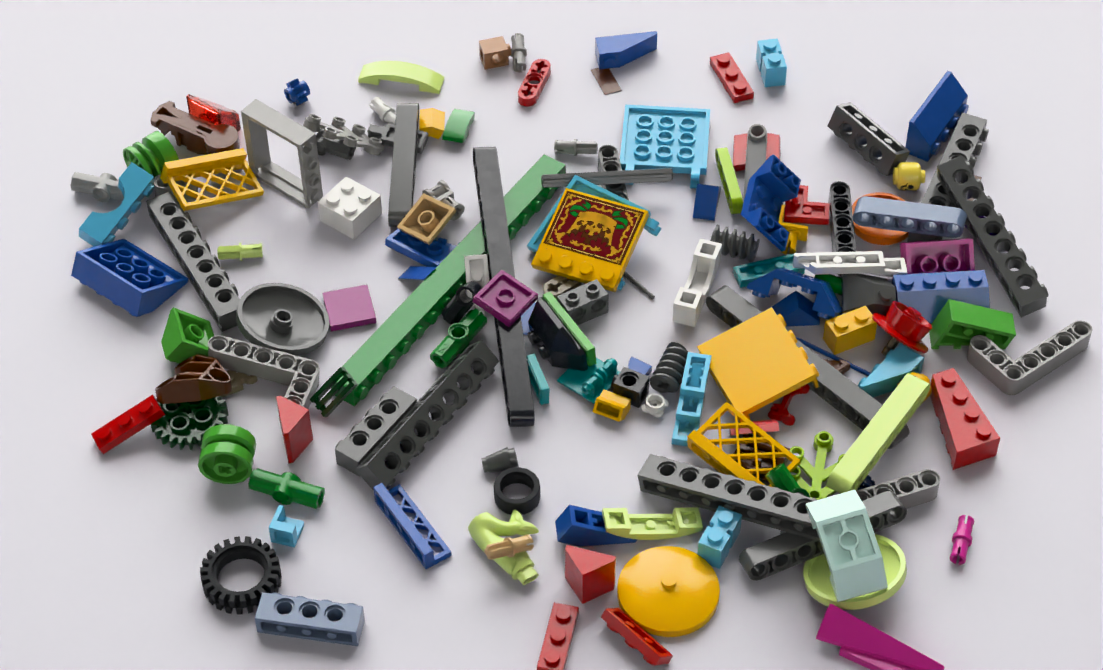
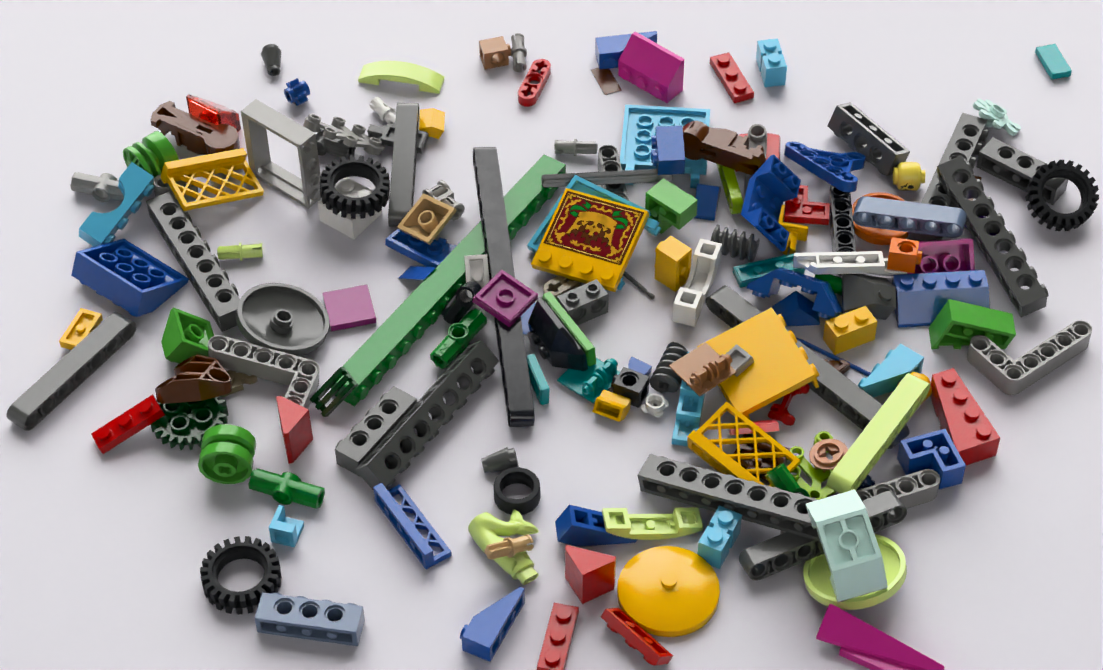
(71, 371): none -> beam
(80, 327): none -> yellow plate
(272, 59): none -> dark grey cone
(350, 205): none -> black tyre
(458, 125): slope -> none
(491, 625): none -> slope
(652, 68): none -> dark pink slope
(669, 150): none -> brick
(670, 205): none -> bright green brick
(672, 263): none -> yellow brick
(703, 368): none -> medium nougat hinge
(721, 147): none -> reddish brown piece
(740, 359): none -> light grey tile
(818, 454): none -> nougat gear
(827, 165): none -> blue beam
(904, 255): none -> orange brick
(904, 326): red piece -> none
(932, 452): none -> blue brick
(936, 118): blue slope -> none
(962, 539): dark pink pin -> none
(995, 116): none -> light aqua animal
(1017, 168): none -> dark grey brick
(1053, 61): none -> tile
(1075, 175): none -> black tyre

